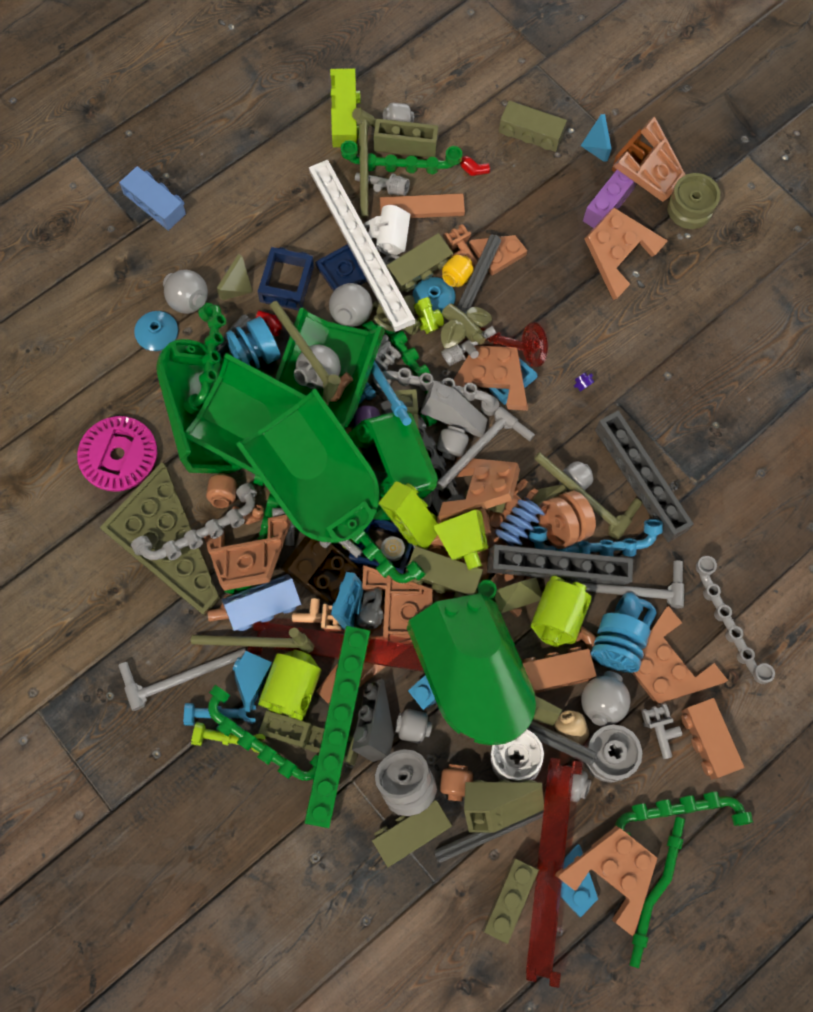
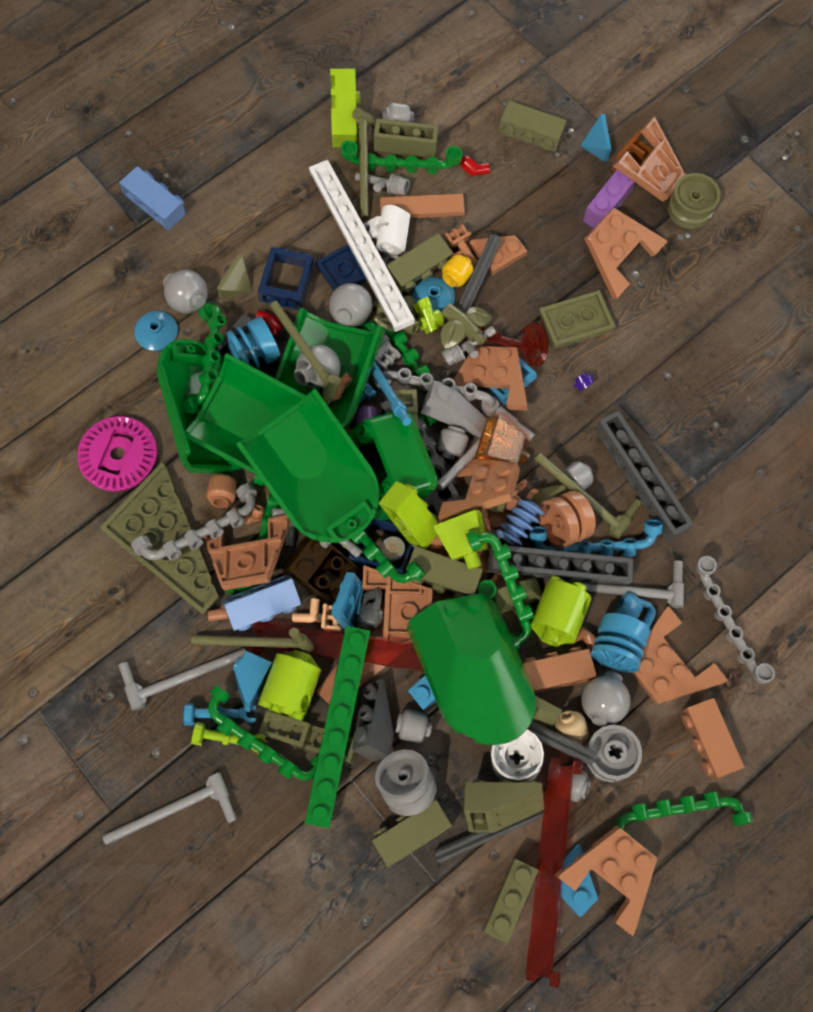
(215, 788): none -> light grey bar
(454, 780): nougat head -> none
(501, 442): none -> clear orange torso
(509, 575): none -> green bar
(576, 319): none -> olive plate
(639, 939): green bar -> none
(658, 723): light grey arm -> none

